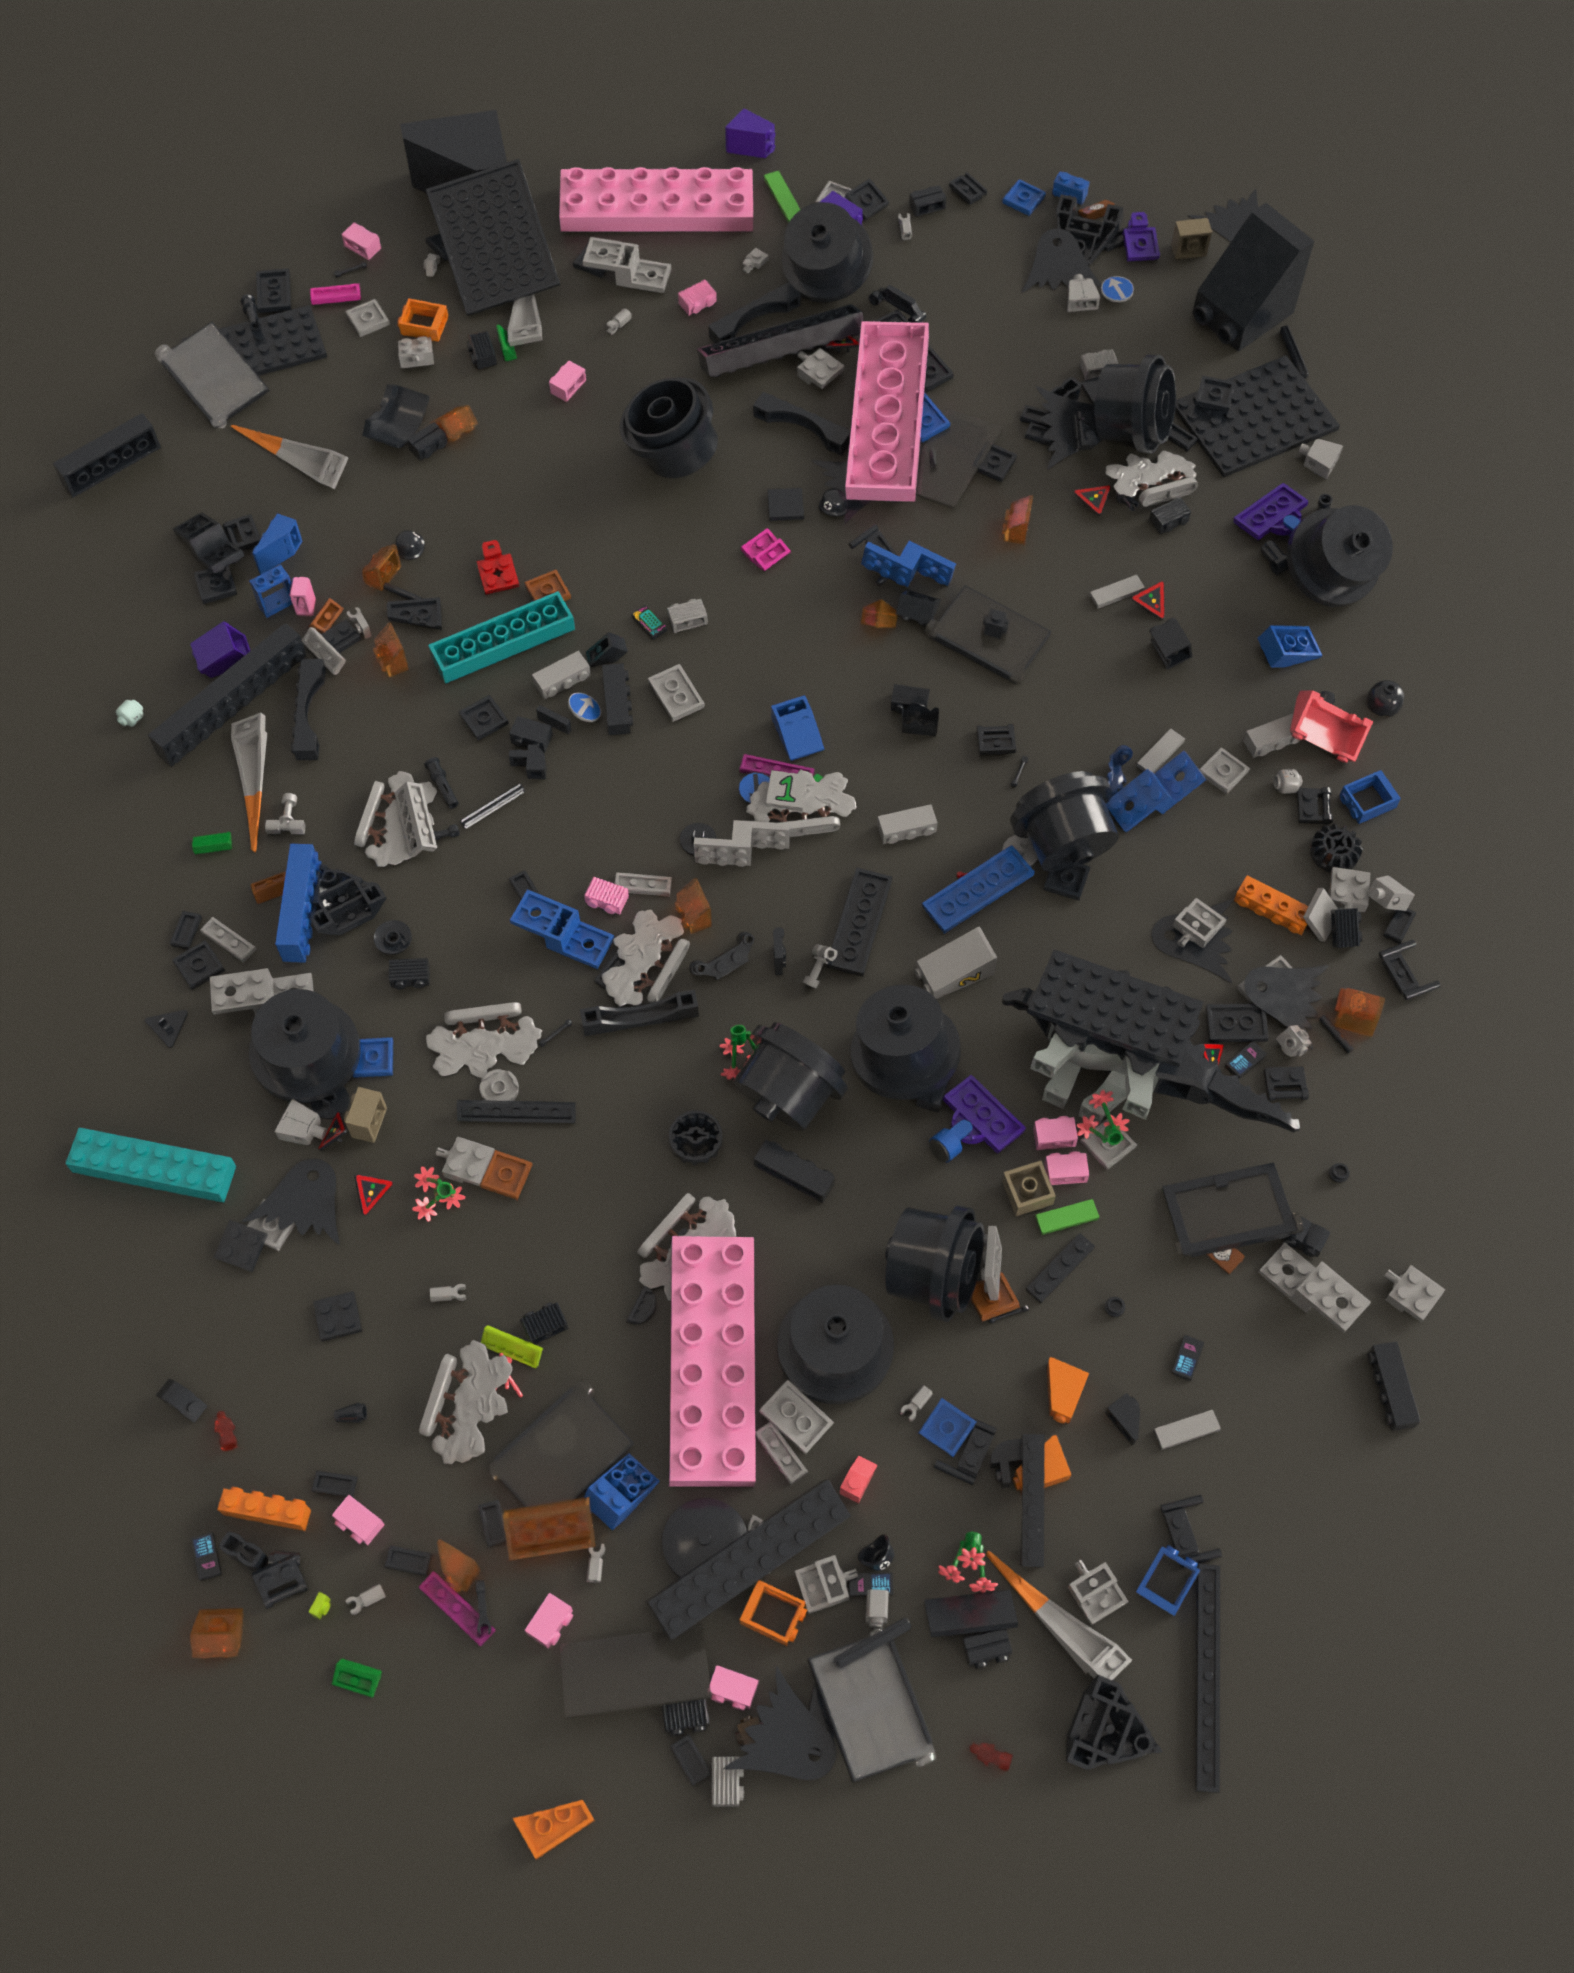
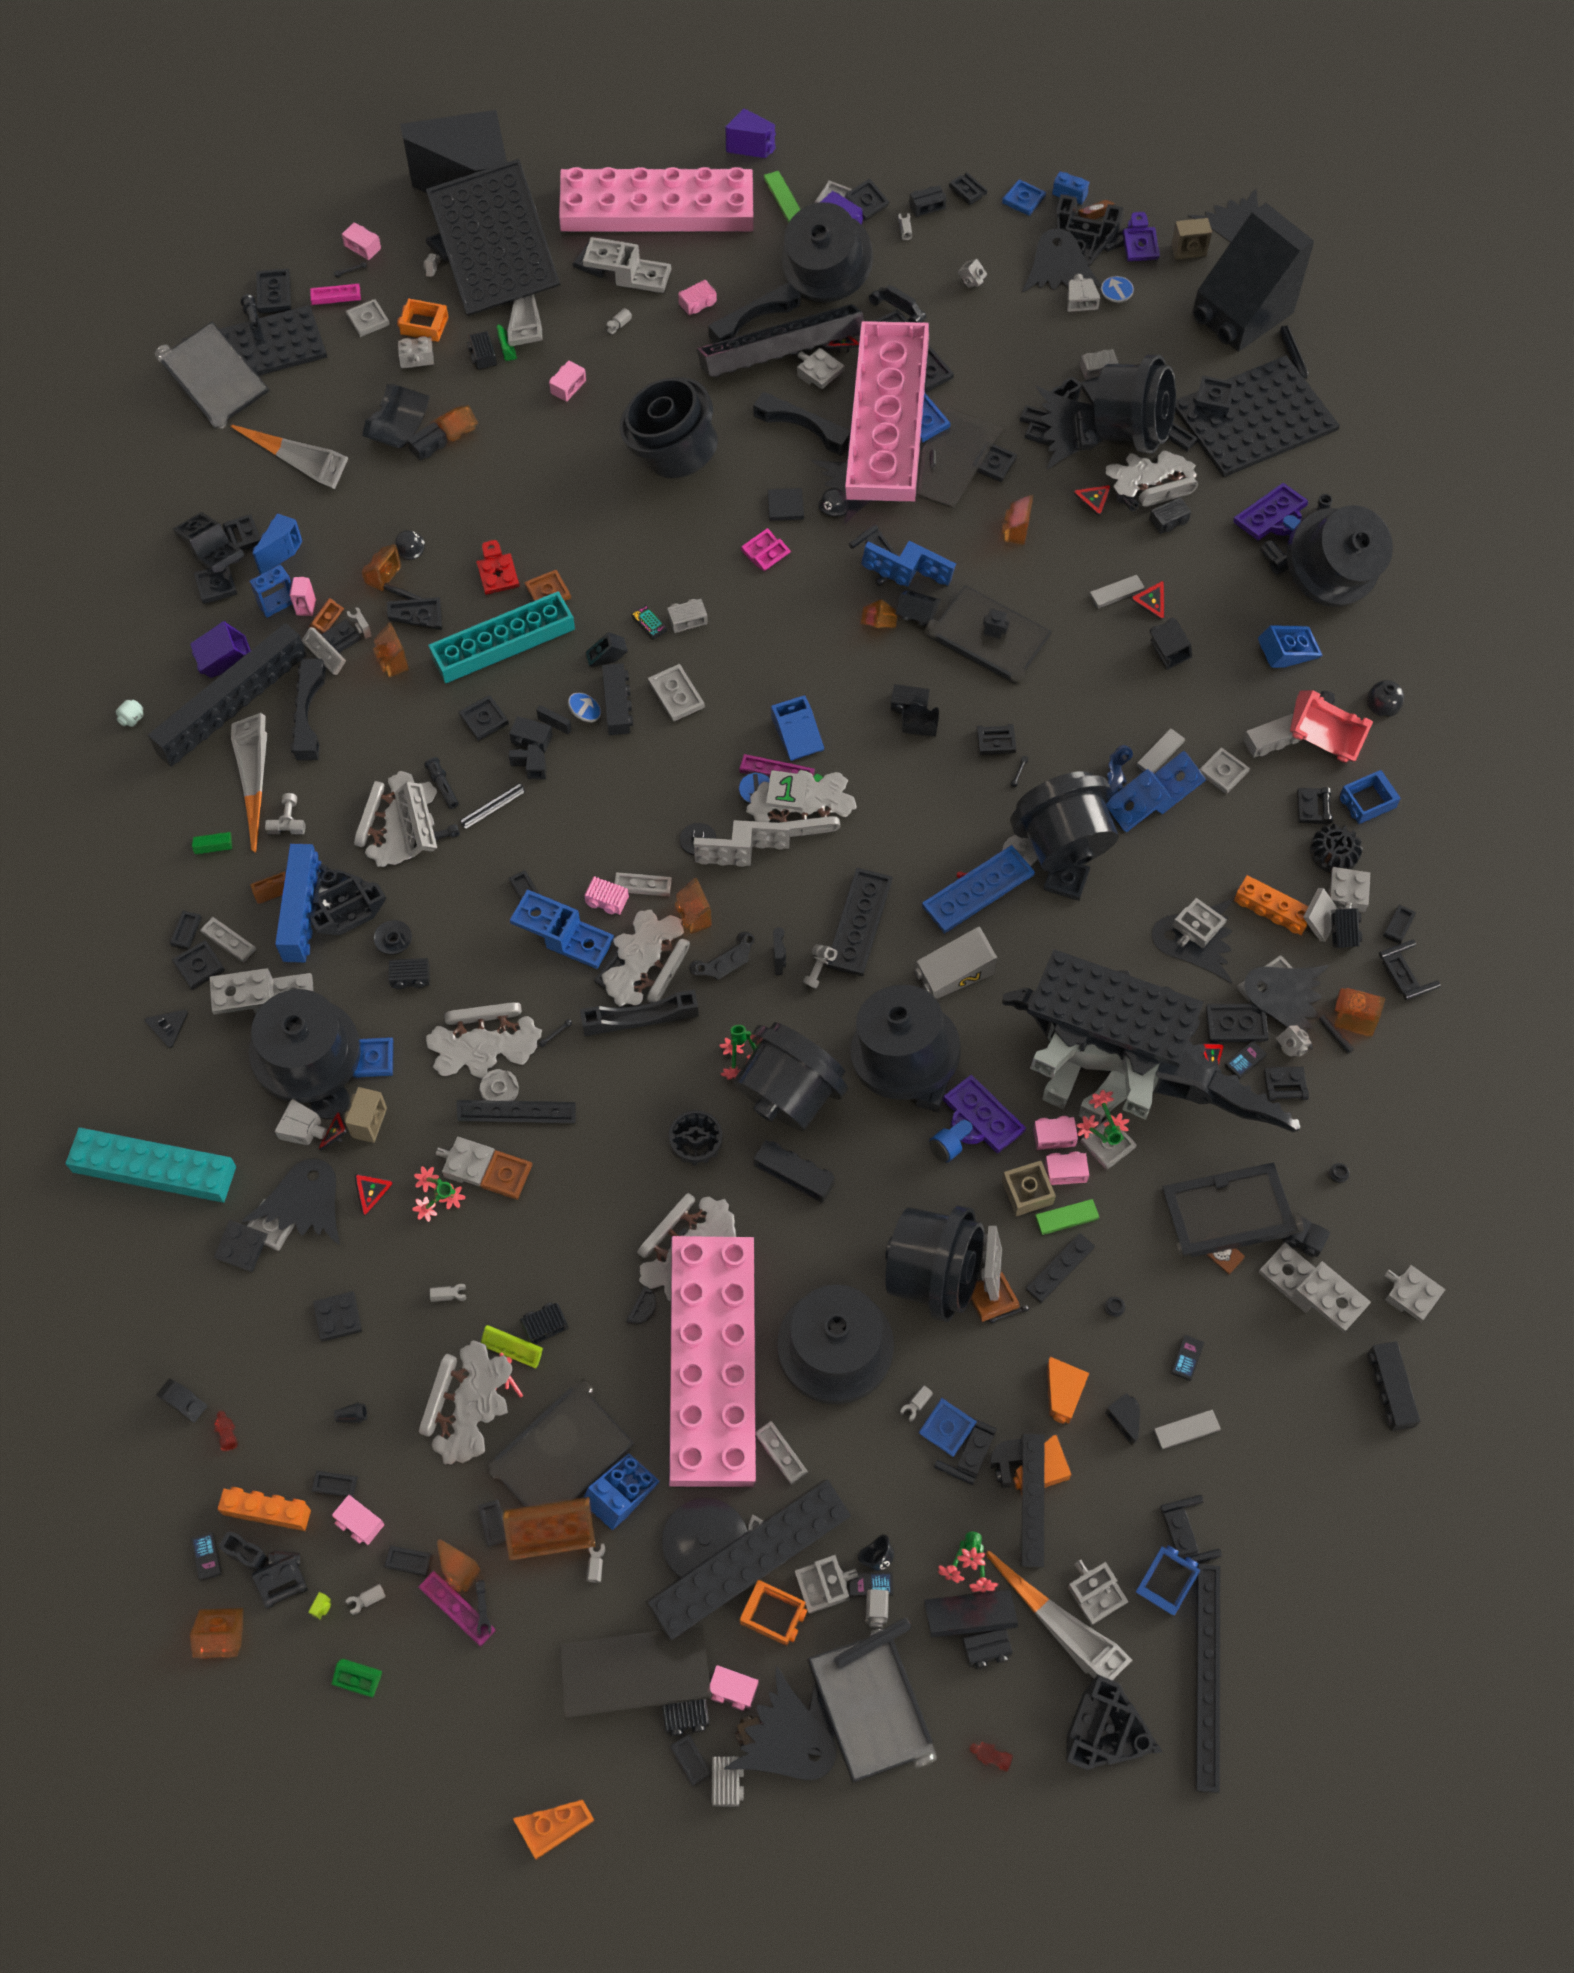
(107, 455): black brick -> none
(549, 1621): bright pink brick -> none
(561, 675): light grey brick -> none
(755, 259): light grey plate -> none
(796, 1417): light grey plate -> none
(857, 1479): coral slope -> none
(907, 824): light grey brick -> none
(972, 273): none -> light grey brick
(1287, 781): light grey head -> none
(1321, 456): light grey torso -> none
(1385, 892): light grey torso -> none

